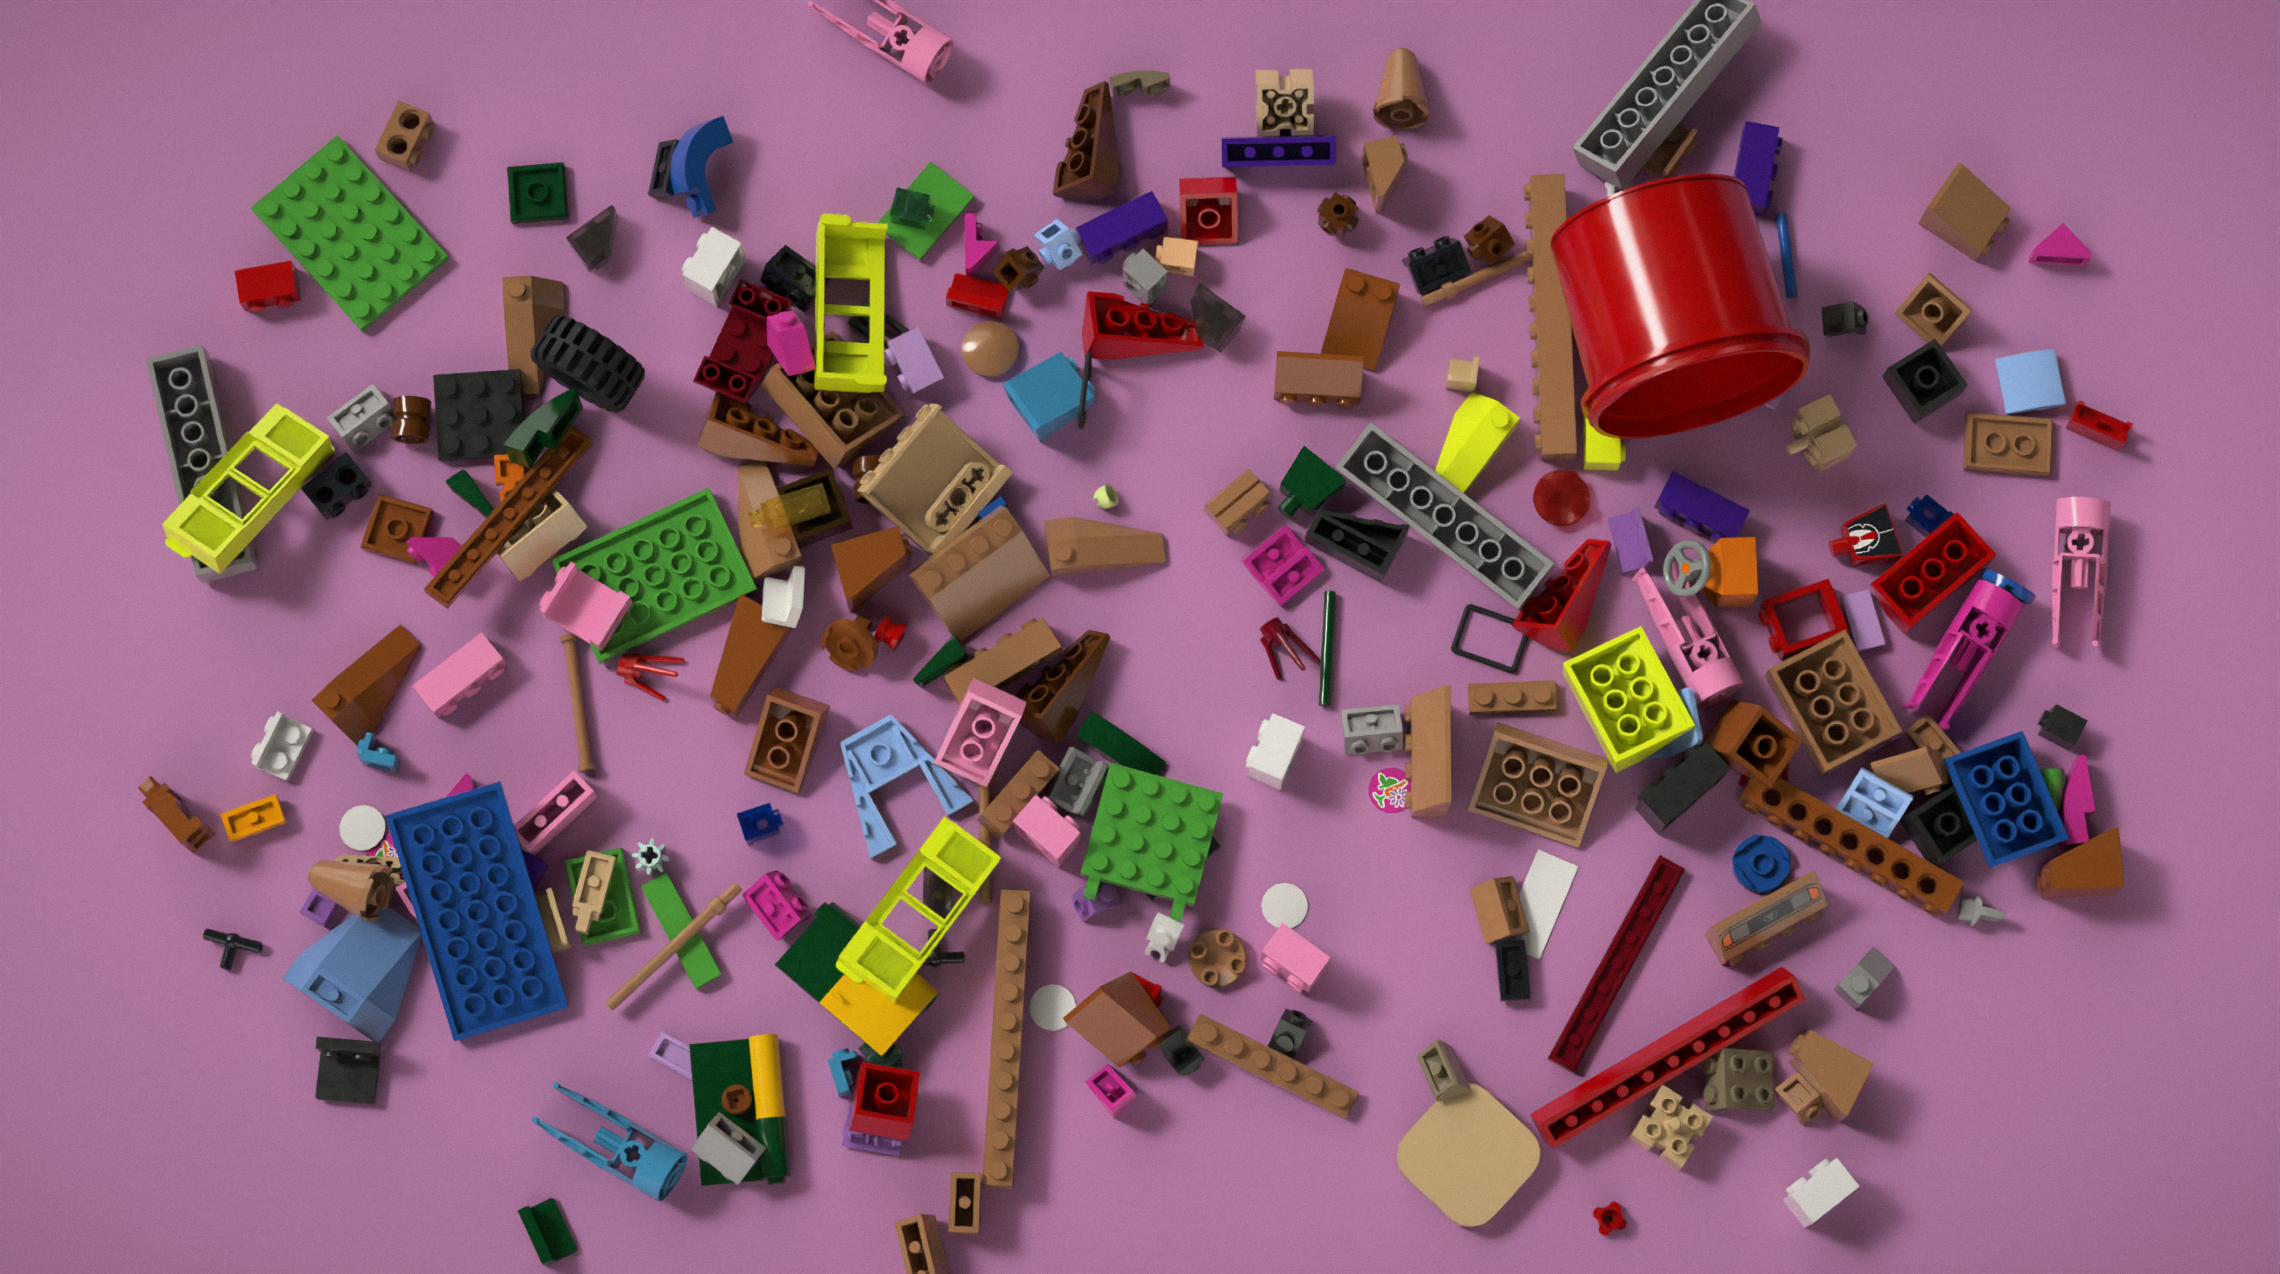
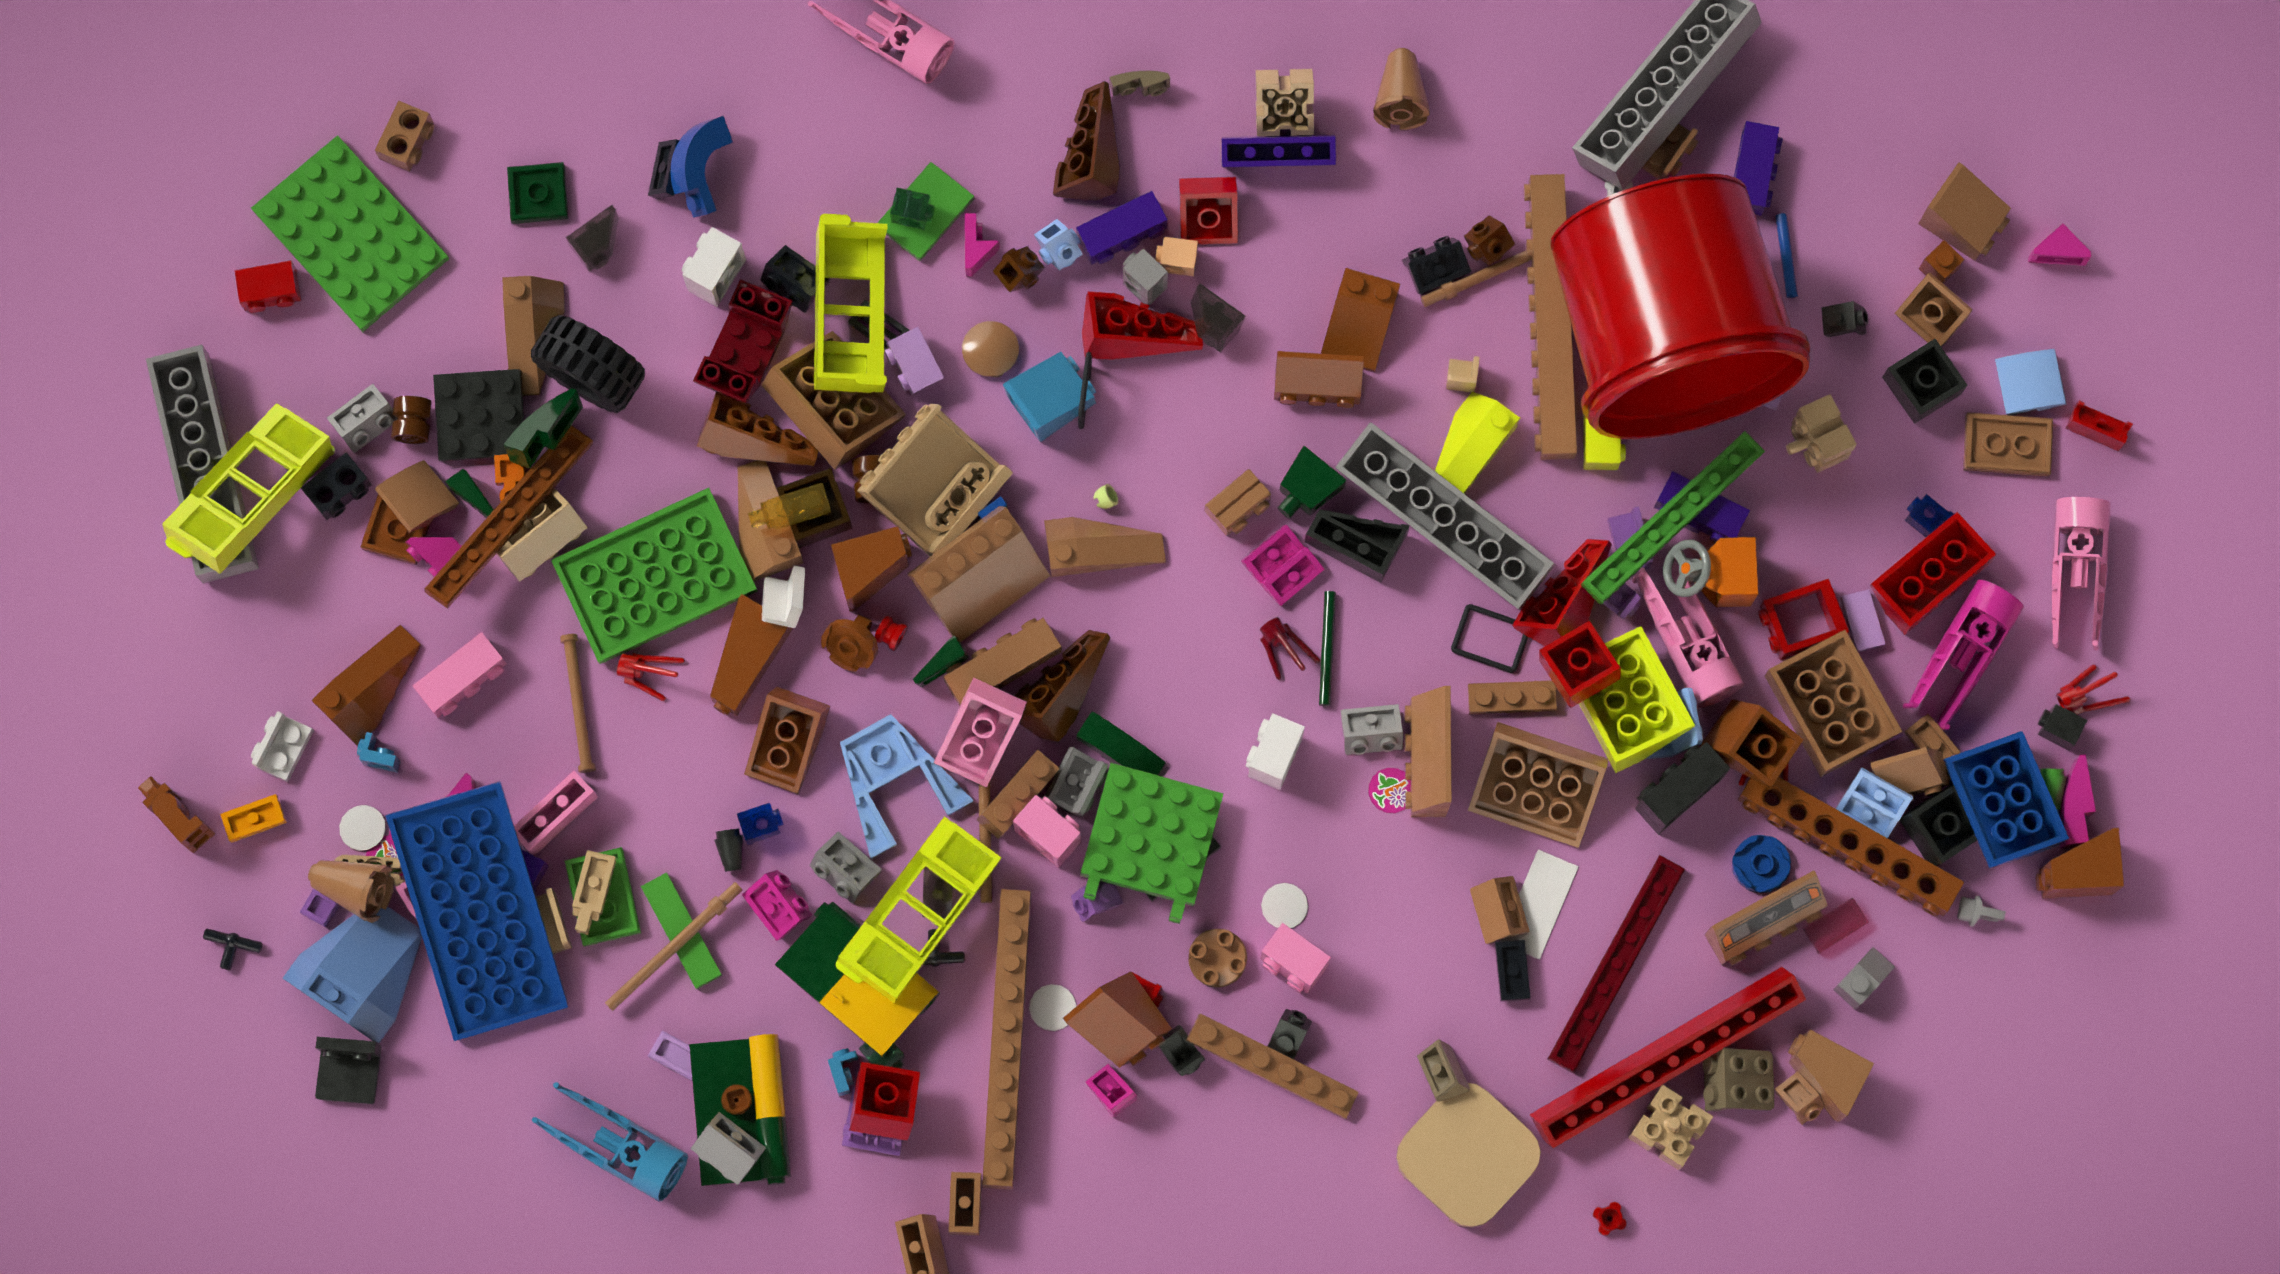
(416, 496): none -> medium nougat slope
(548, 1231): dark green panel -> none
(584, 606): bright pink panel -> none
(645, 851): light aqua gear -> none
(730, 848): none -> pearl dark grey cone
(789, 343): dark pink slope -> none
(844, 867): none -> light grey bracket
(977, 295): red panel -> none
(1163, 935): white plate -> none
(1337, 224): reddish brown brick -> none
(1383, 168): medium nougat slope -> none
(1561, 498): clear red dish -> none
(1579, 664): none -> red brick
(1624, 601): none -> medium lavender bracket
(1672, 518): none -> bright green tile
(1819, 1193): white brick -> none
(1835, 925): none -> clear pink tile
(1868, 539): torso -> none
(1942, 262): none -> dark orange brick
(2020, 592): blue tile -> none
(2073, 698): none -> red plant

